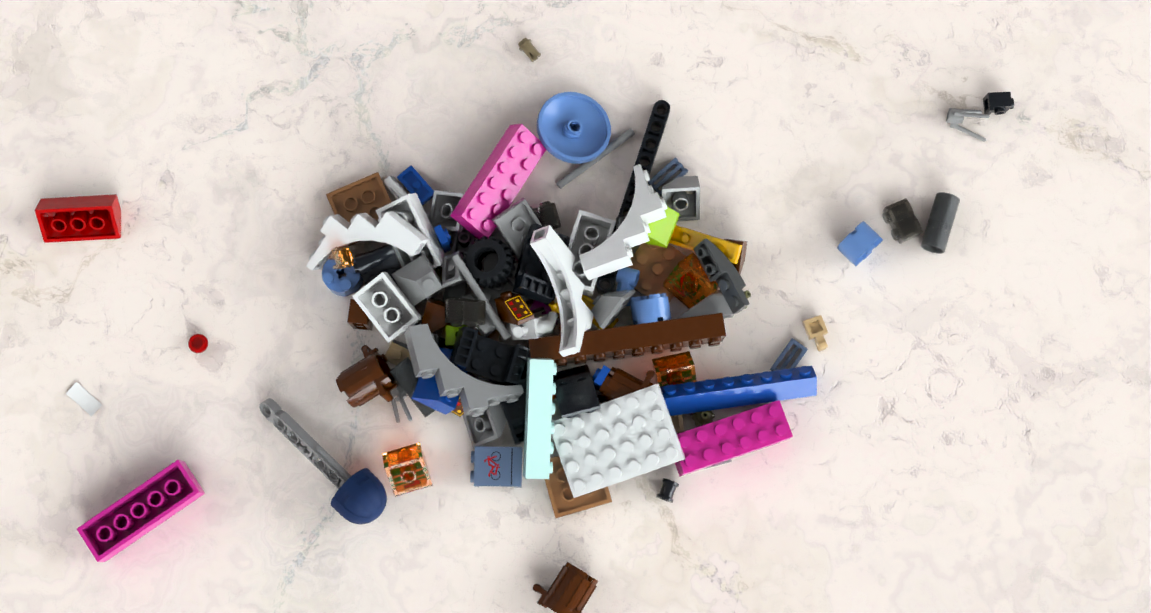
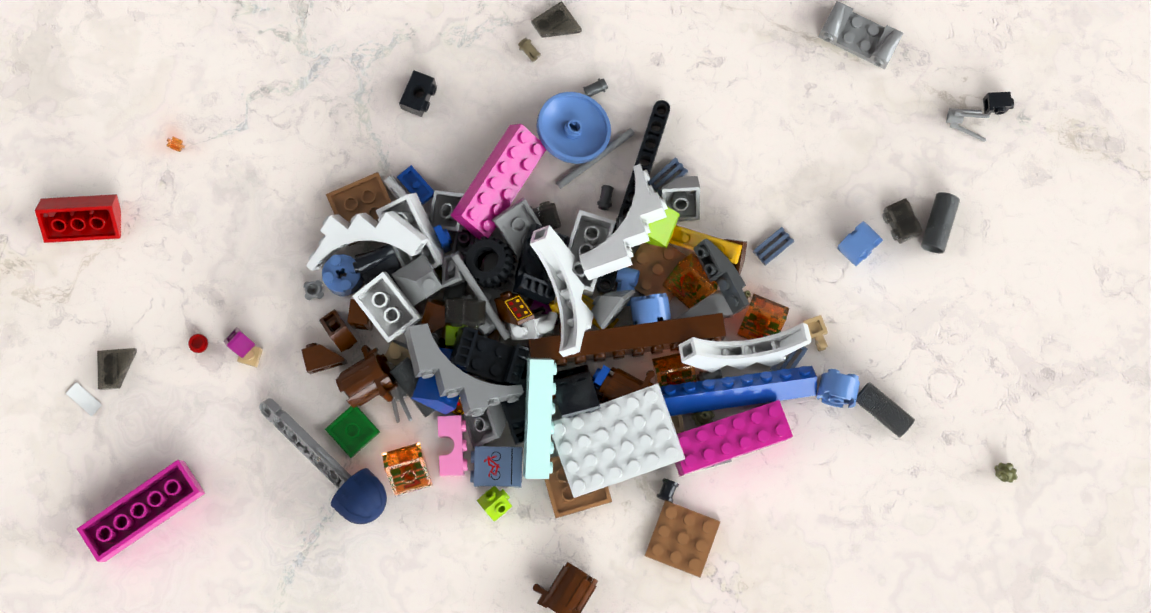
(113, 367): none -> clear smoke wing
(175, 144): none -> clear orange plate
(239, 342): none -> magenta slope
(252, 357): none -> tan plate
(313, 285): none -> light grey plate
(320, 358): none -> reddish brown slope
(338, 331): none -> reddish brown slope
(342, 257): clear orange tile -> none
(352, 431): none -> green tile
(418, 83): none -> black brick
(453, 463): none -> bright pink arch
(495, 502): none -> lime brick
(556, 22): none -> clear smoke wing
(596, 87): none -> dark grey pin
(605, 197): none -> dark grey pin
(682, 539): none -> medium nougat plate
(709, 375): none -> dark grey pin
(741, 354): none -> white arch
(762, 318): none -> clear orange slope
(784, 236): none -> sand blue tile
(838, 388): none -> medium blue brick
(860, 35): none -> light grey piece
(884, 410): none -> dark grey piece
(1006, 472): none -> olive plant

